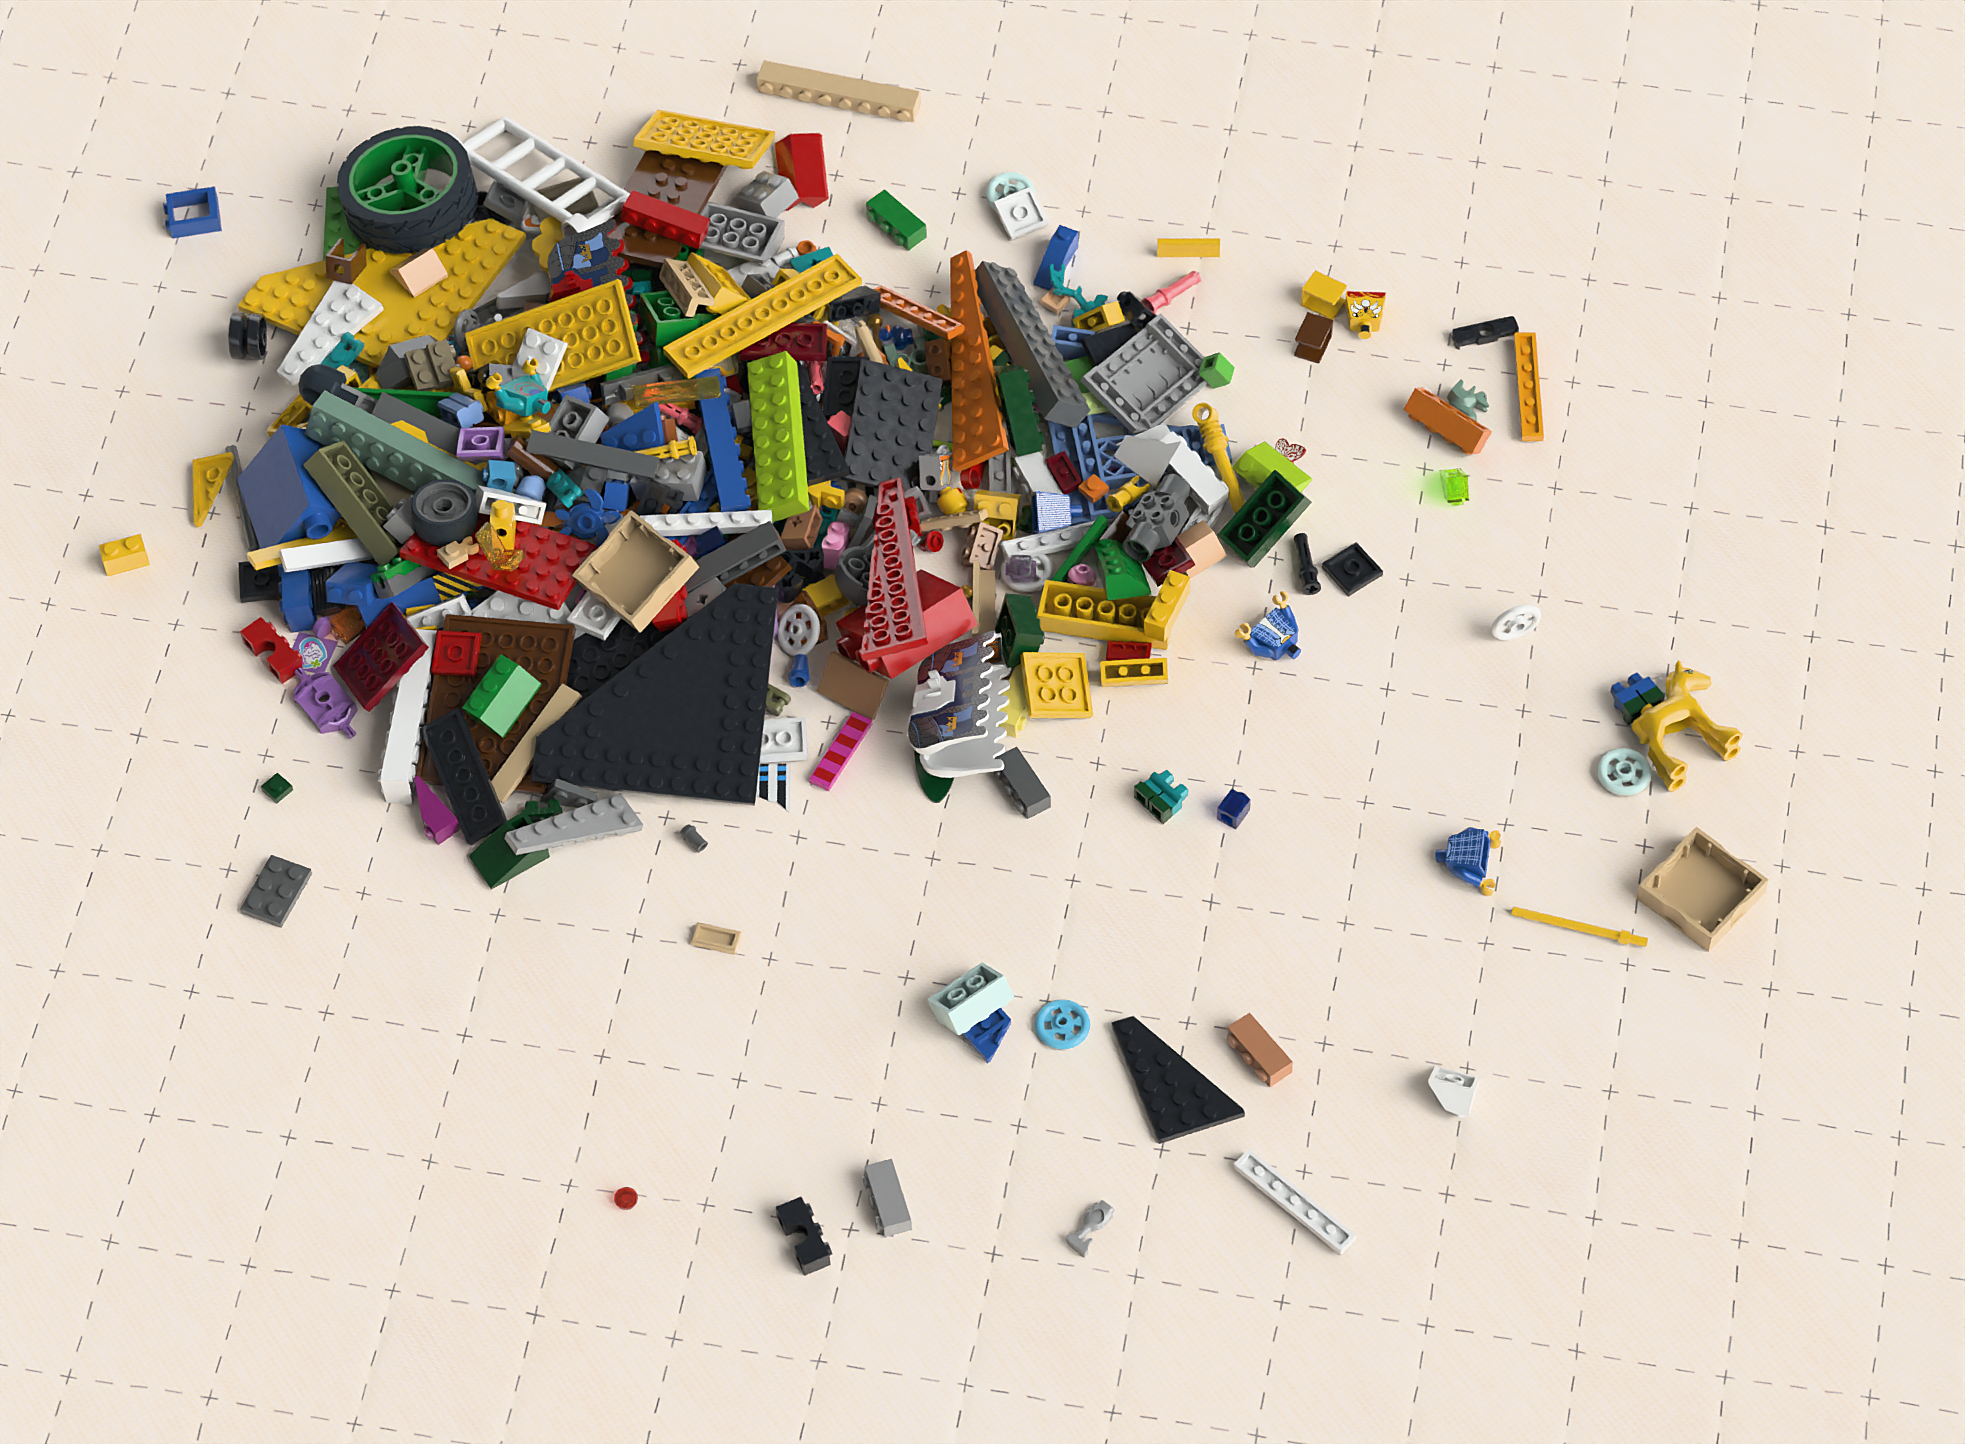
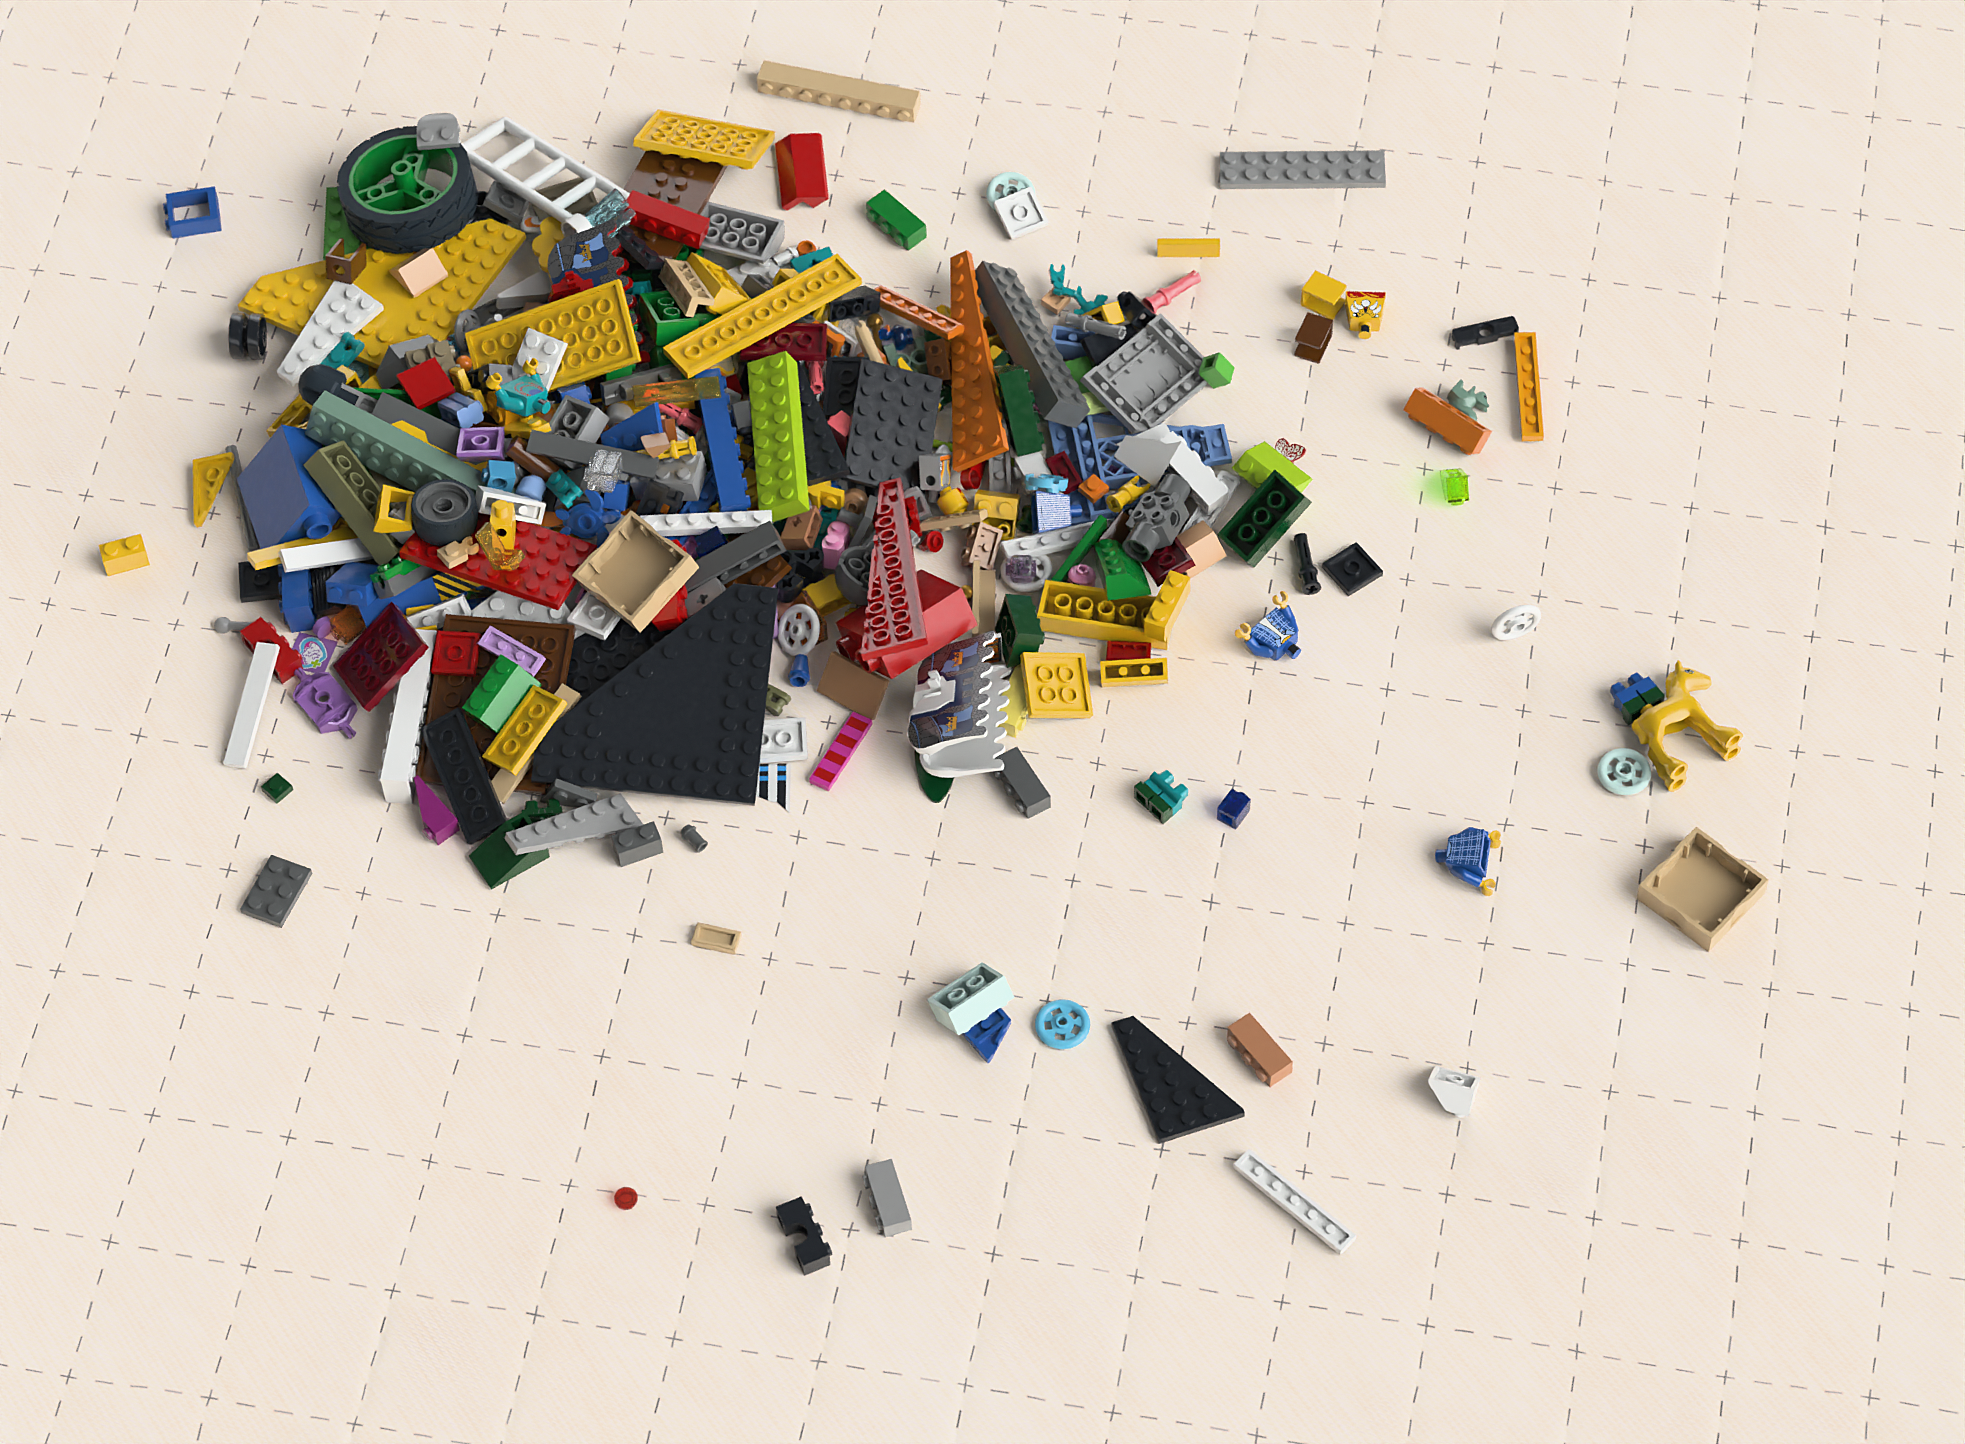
(224, 625): none -> light grey bar
(251, 705): none -> white tile
(386, 524): none -> yellow tile
(426, 383): none -> red tile
(438, 131): none -> light grey slope
(500, 643): none -> lavender plate
(524, 730): none -> yellow plate
(604, 471): none -> clear brick
(608, 209): none -> clear light blue plate
(637, 844): none -> dark grey brick
(638, 249): none -> black plate
(655, 443): none -> medium nougat slope
(767, 195): light grey brick -> none
(1051, 482): none -> medium azure plate
(1059, 252): blue slope -> none
(1087, 323): none -> light grey pin
(1093, 1220): light grey piece -> none
(1216, 443): yellow piece -> none
(1302, 169): none -> light grey plate
(1623, 937): yellow bar -> none

